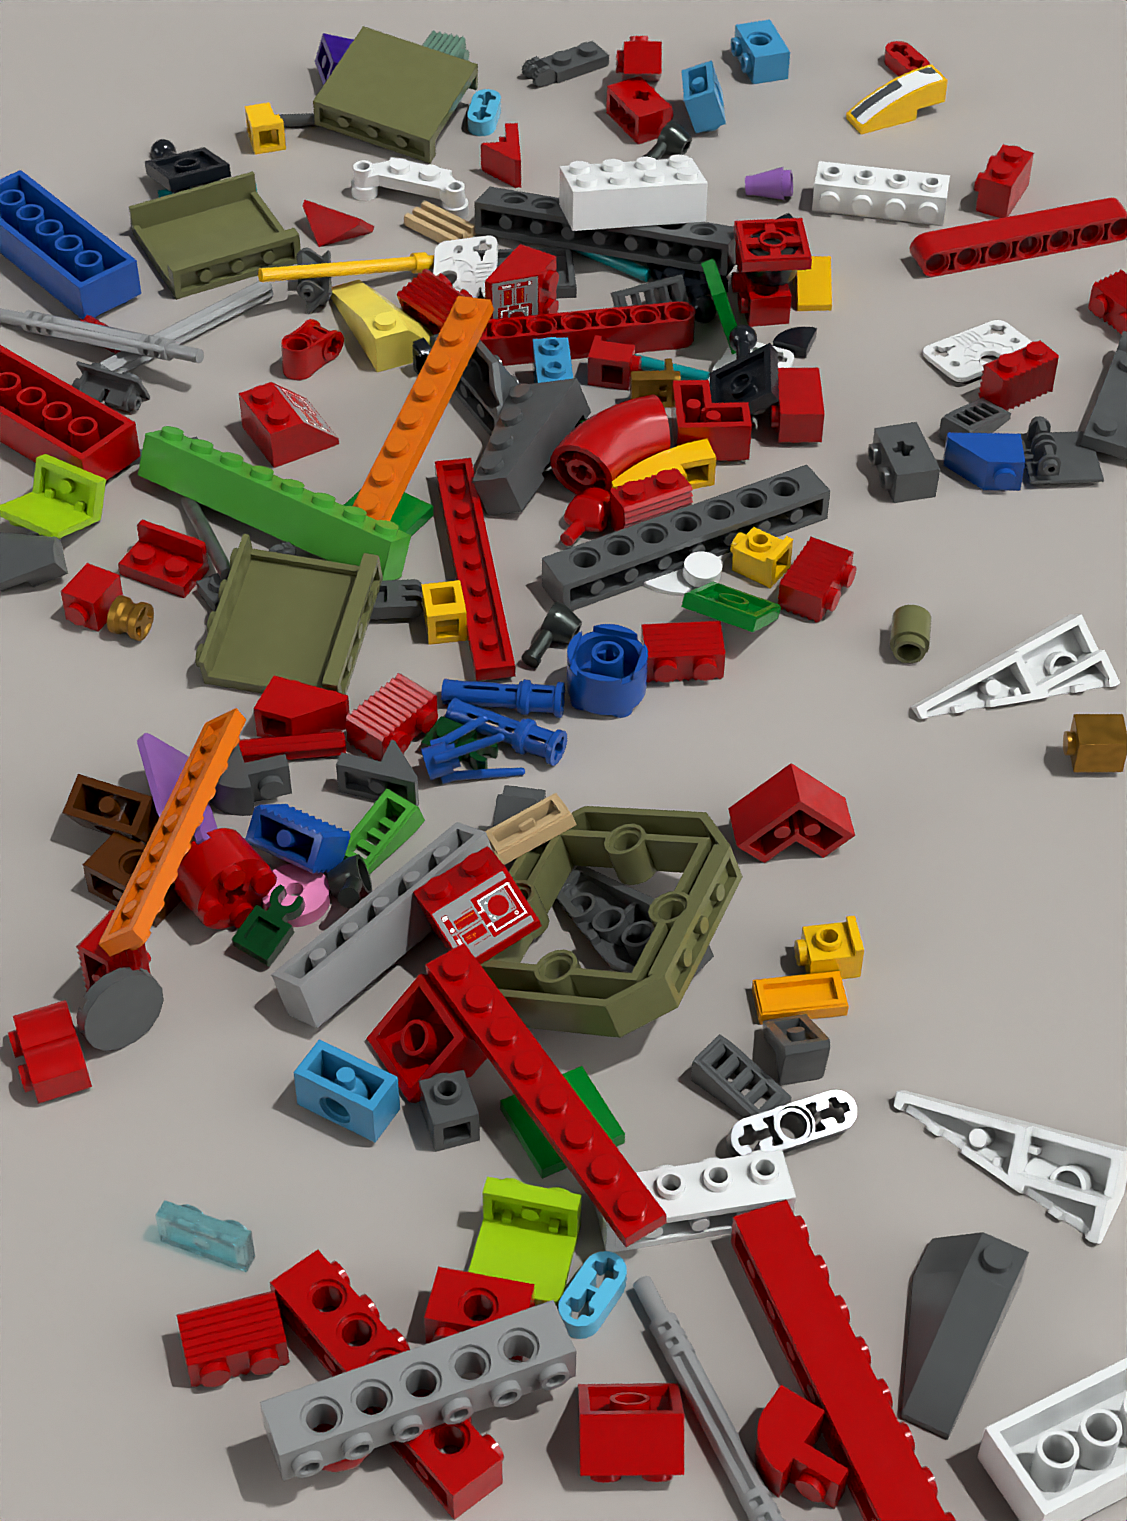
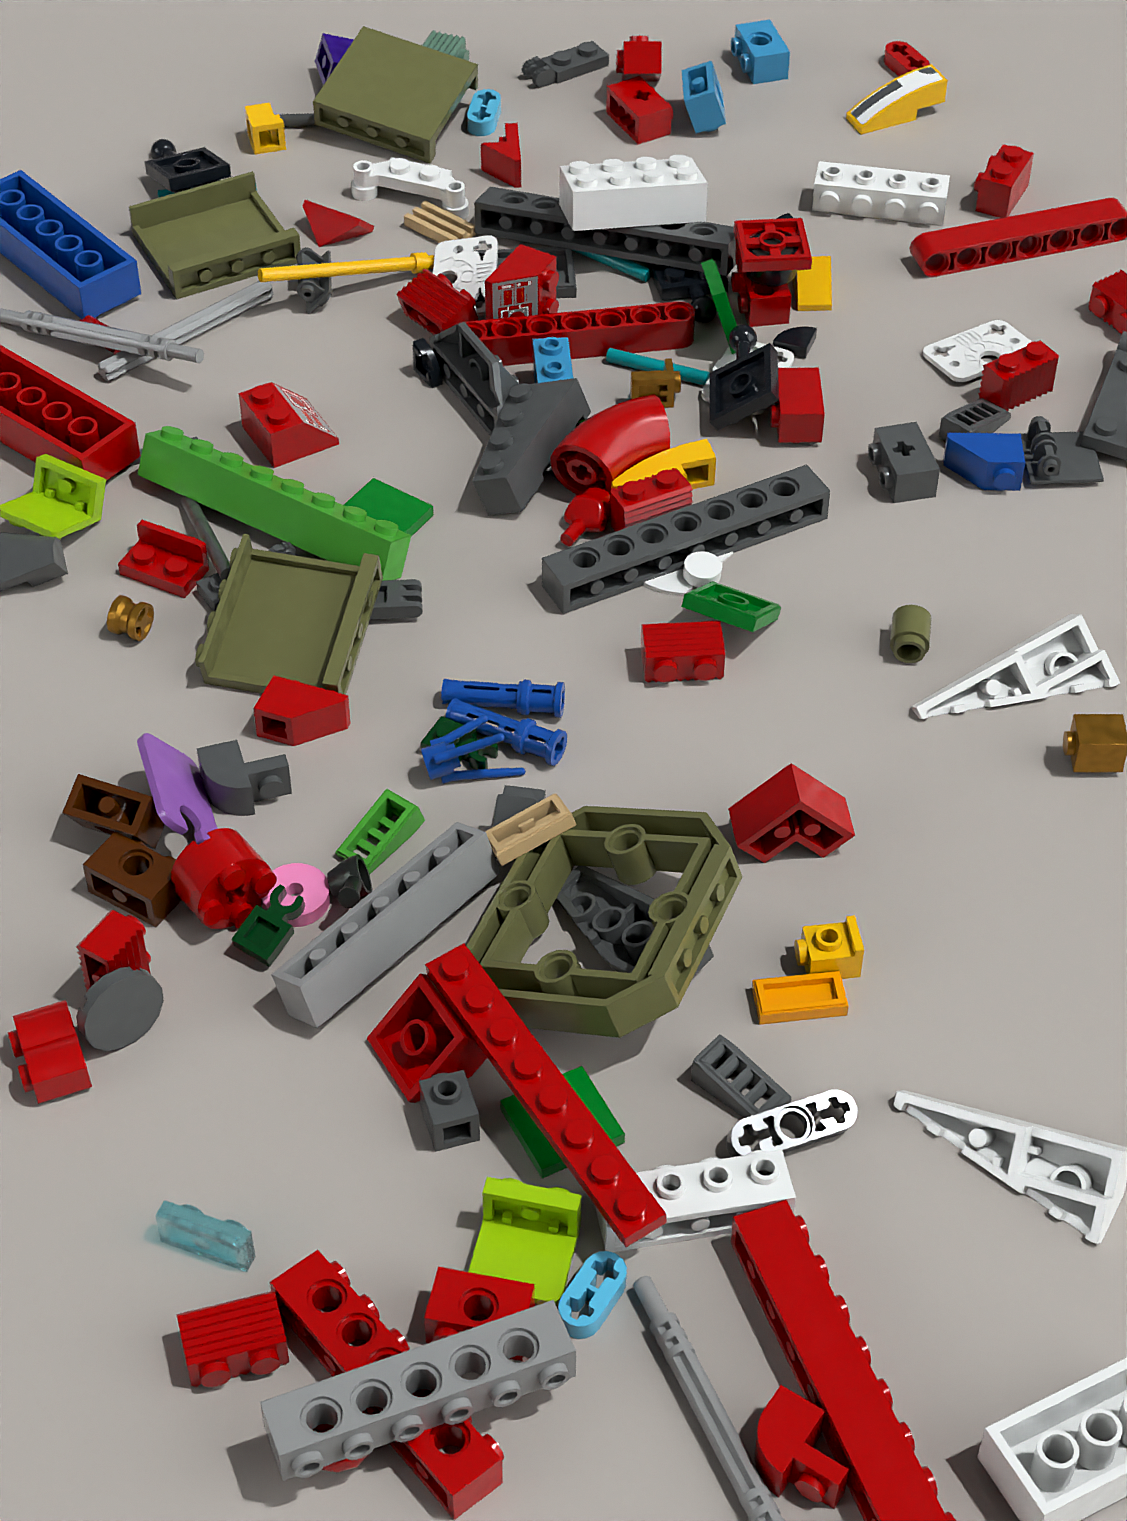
(90, 596): red brick -> none
(124, 389): dark grey hinge -> none
(172, 835): orange plate -> none
(294, 746): red axle -> none
(297, 837): blue brick -> none
(309, 349): red piece -> none
(347, 1090): dark azure brick -> none
(370, 778): dark grey slope -> none
(378, 325): light yellow wedge -> none
(393, 713): red brick -> none
(423, 407): orange plate -> none
(444, 612): yellow brick -> none
(475, 569): red plate -> none
(477, 906): red slope -> none
(558, 626): pearl dark grey bar -> none
(607, 670): blue brick -> none
(612, 364): red brick -> none
(630, 1431): red slope -> none
(671, 140): pearl dark grey bar -> none
(676, 288): dark grey slope -> none
(697, 418): red brick -> none
(761, 556): yellow brick -> none
(770, 184): medium lavender cone -> none
(799, 1048): dark grey slope -> none
(816, 579): red brick -> none
(953, 1321): dark grey wedge -> none

